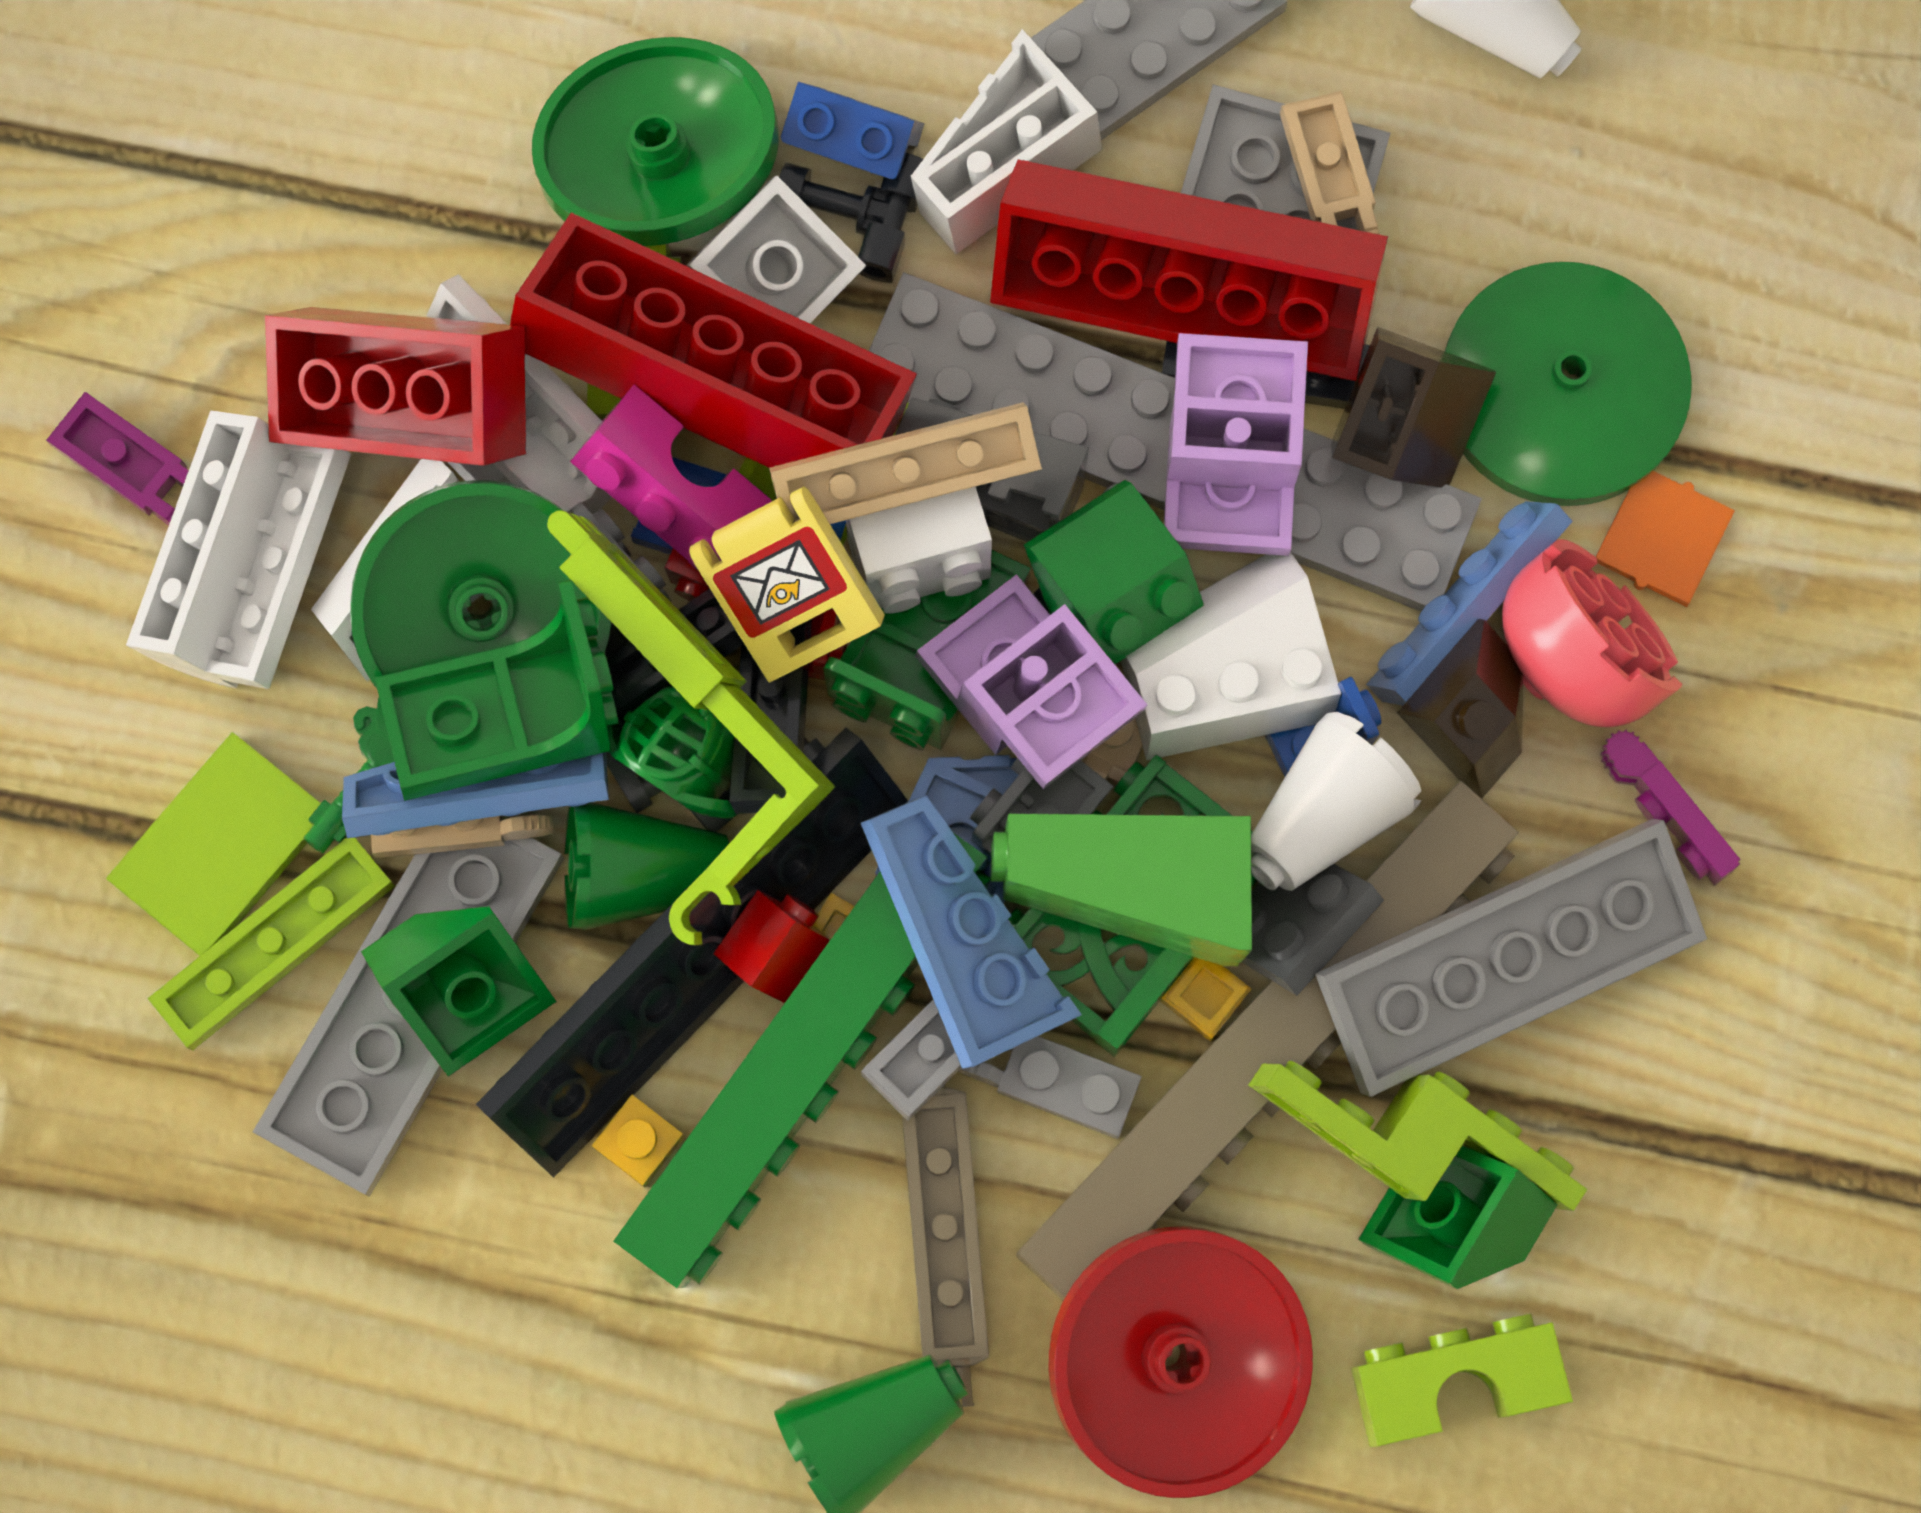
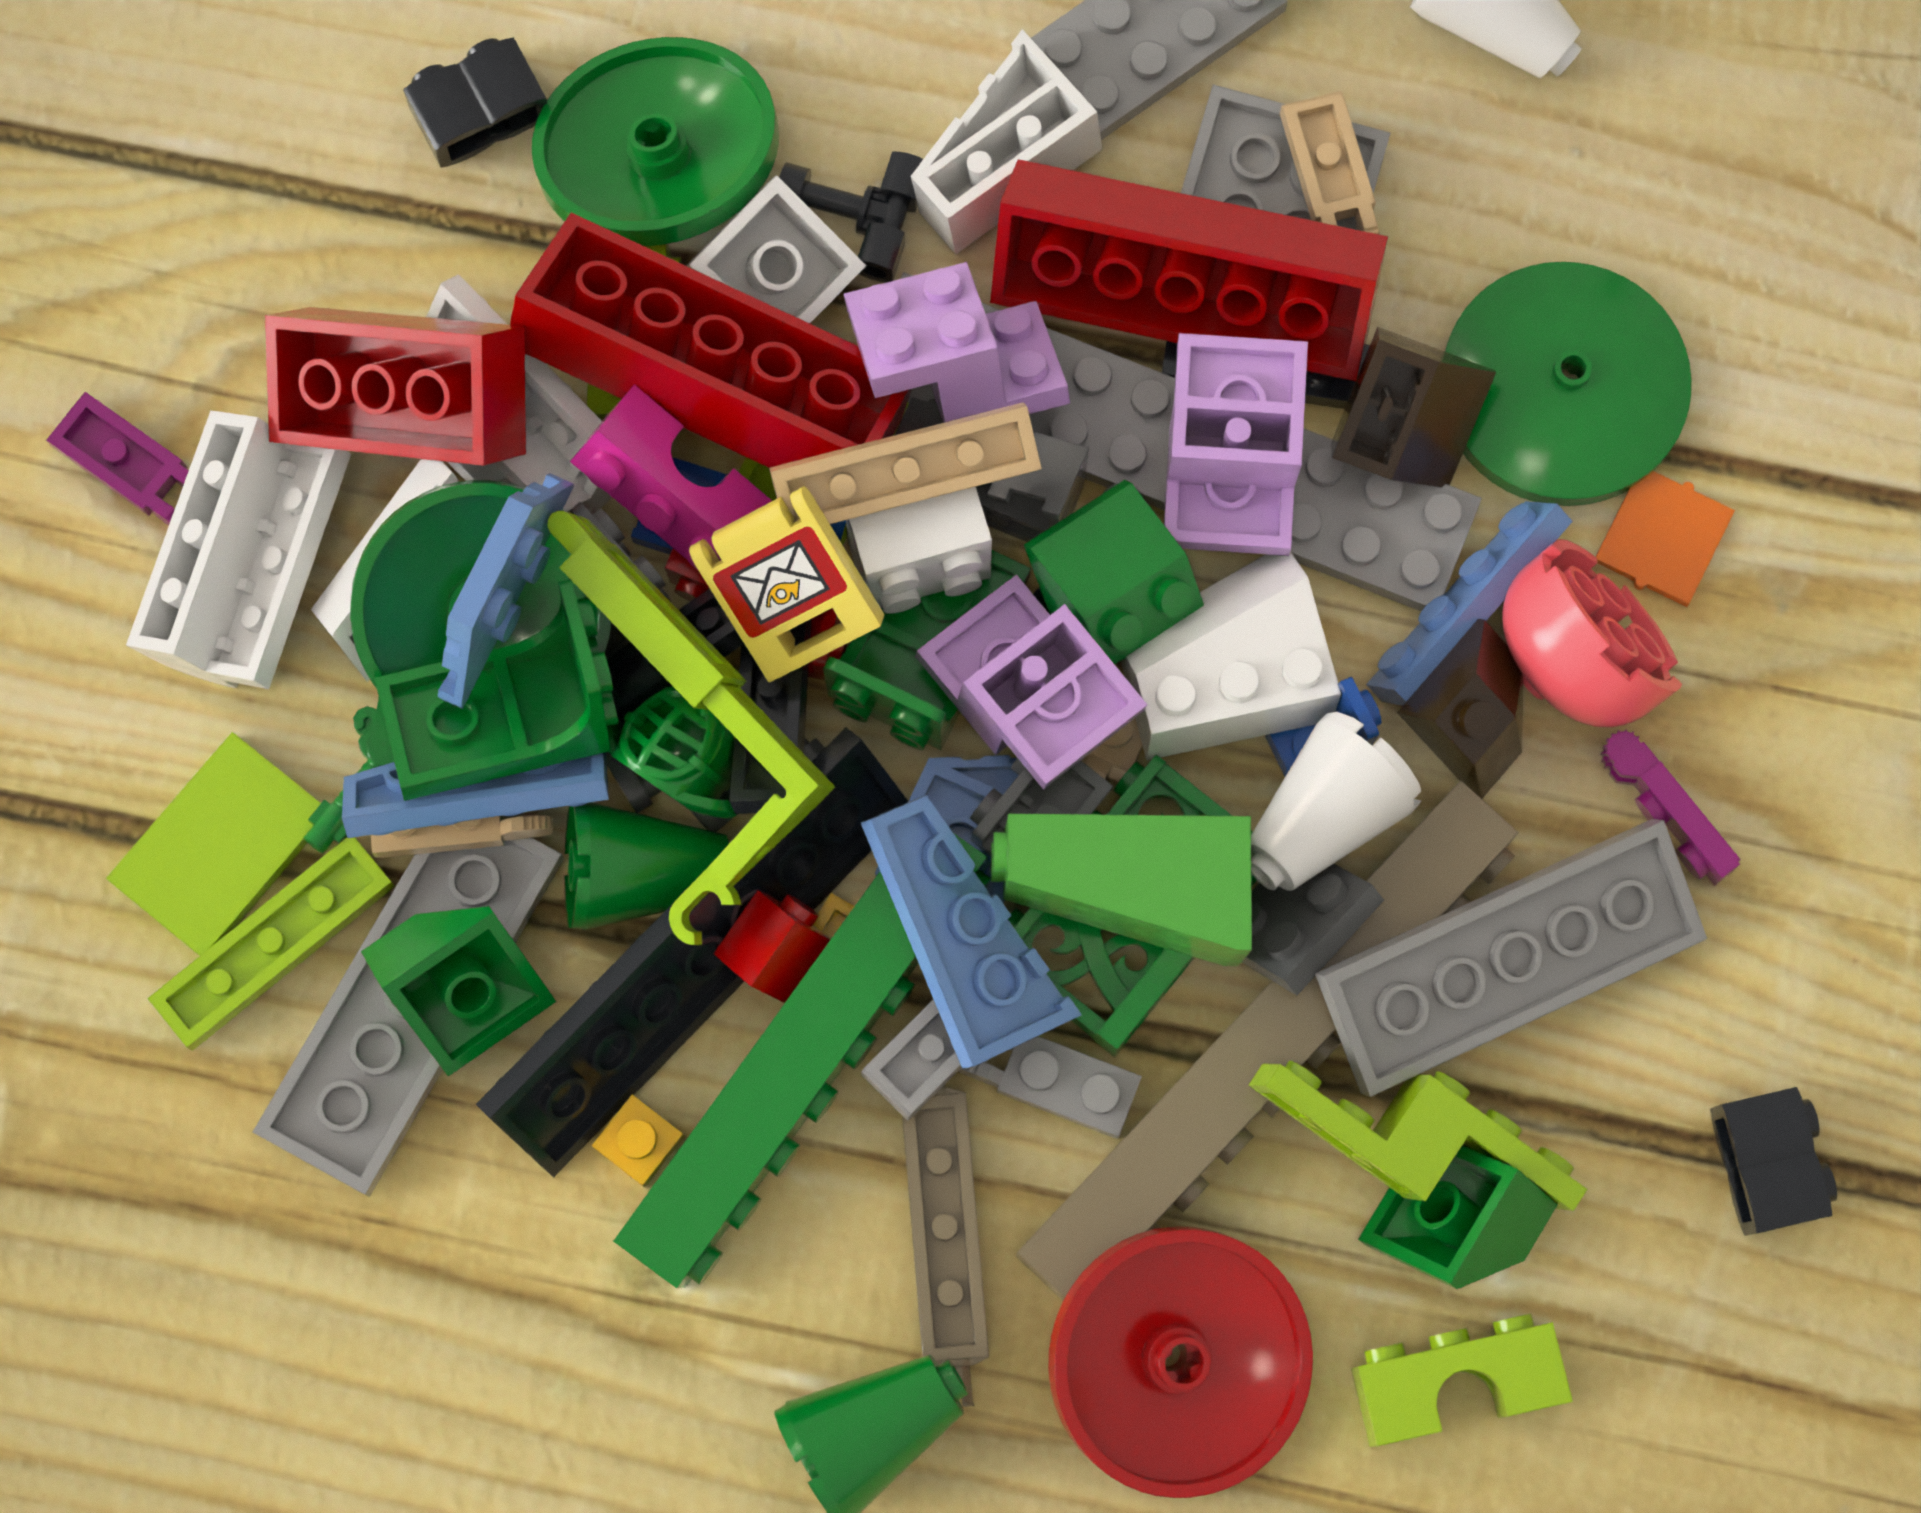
(475, 101): none -> black brick
(488, 599): none -> medium blue wing
(849, 130): blue bracket -> none
(939, 335): none -> lavender bracket
(1206, 996): yellow tile -> none
(1773, 1161): none -> black brick

